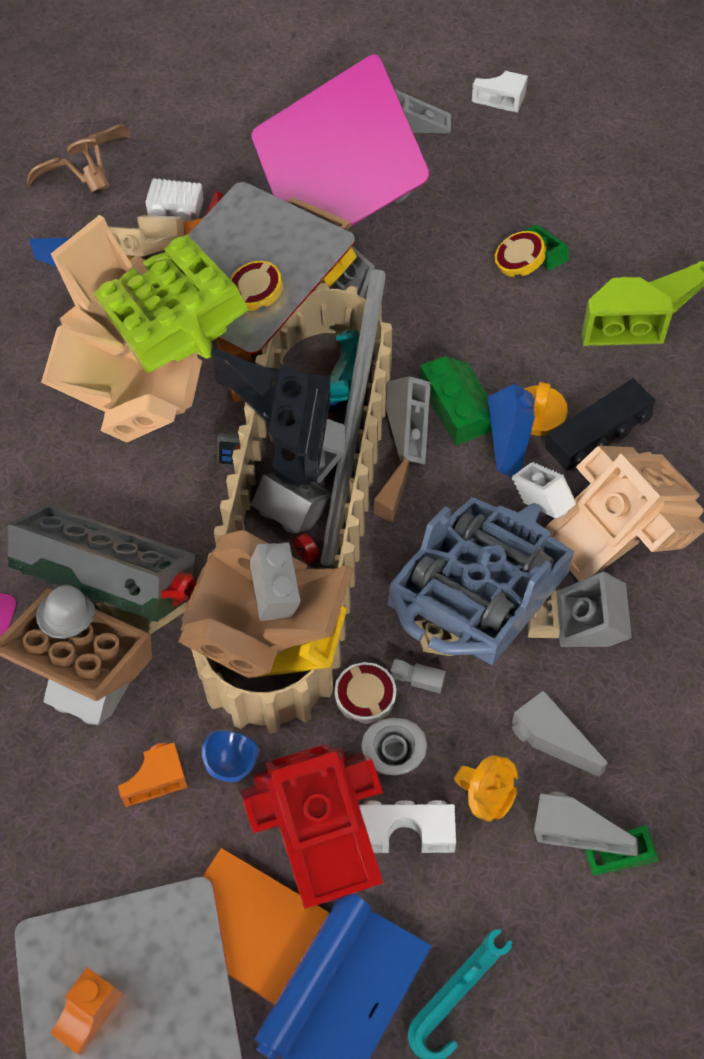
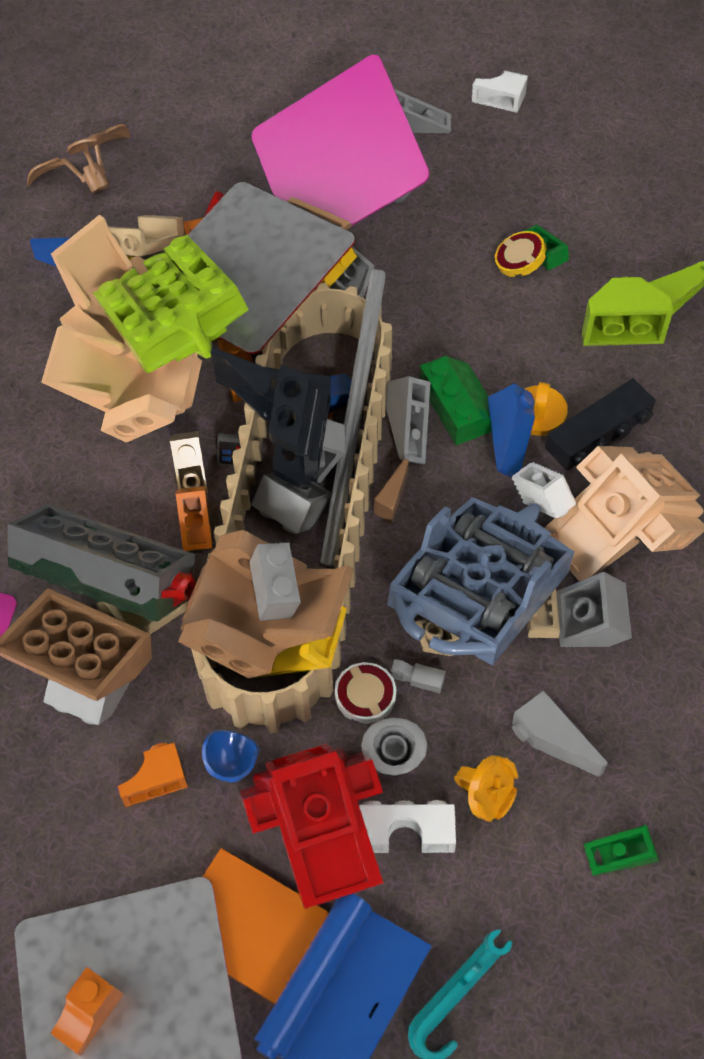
(65, 612): light grey hat -> none
(175, 199): white brick -> none
(188, 460): none -> tan slope
(194, 518): none -> orange arch
(258, 283): tile -> none
(306, 548): red tile -> none
(343, 370): teal piece -> none
(572, 824): light grey slope -> none

